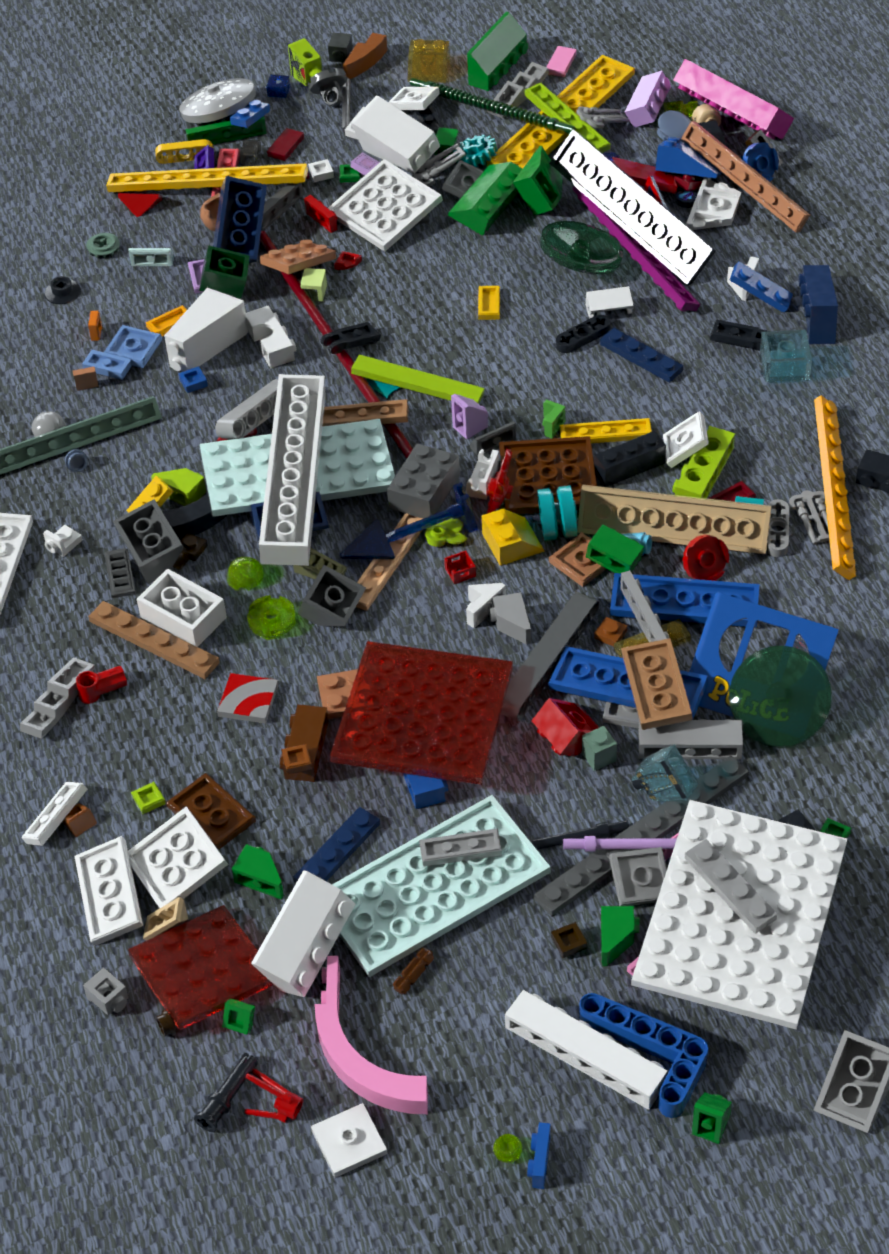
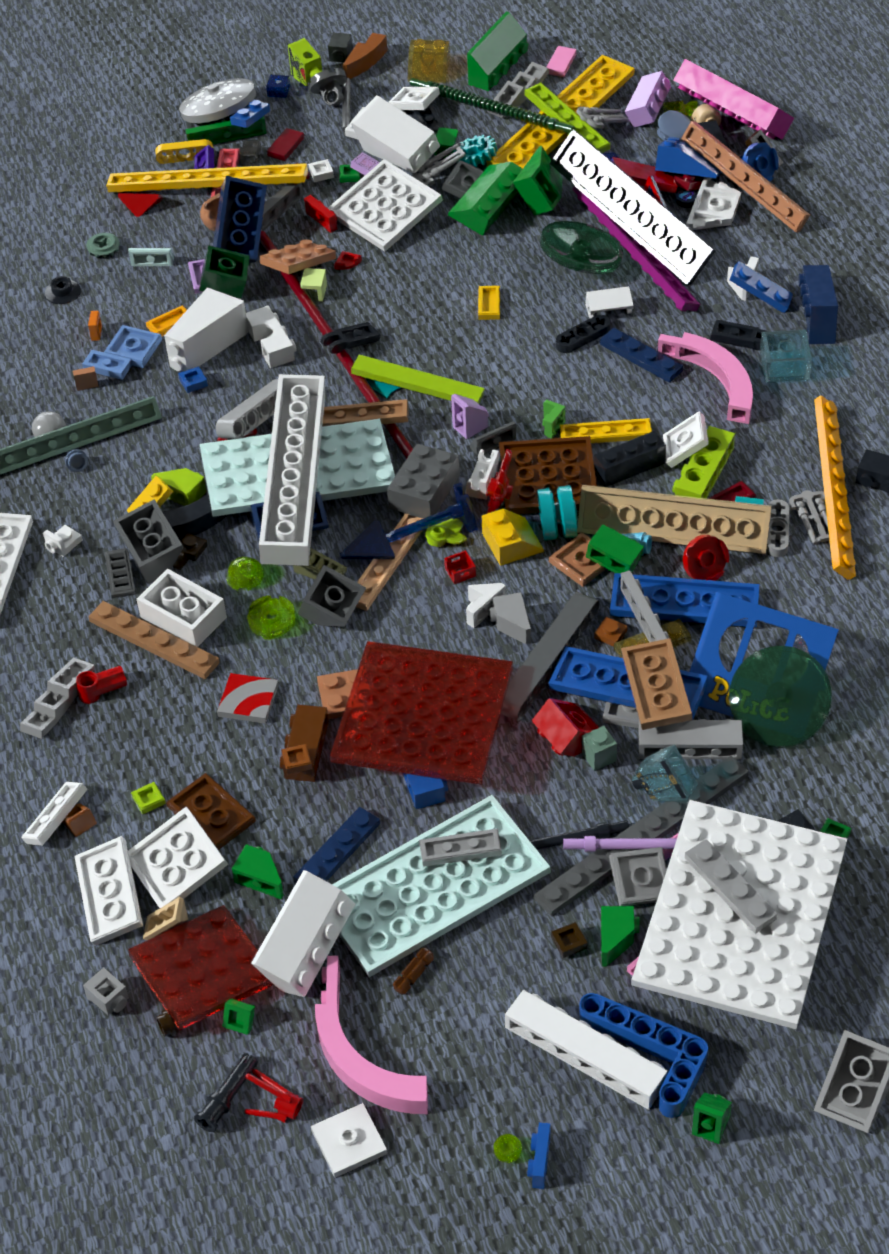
(719, 363): none -> bright pink arch

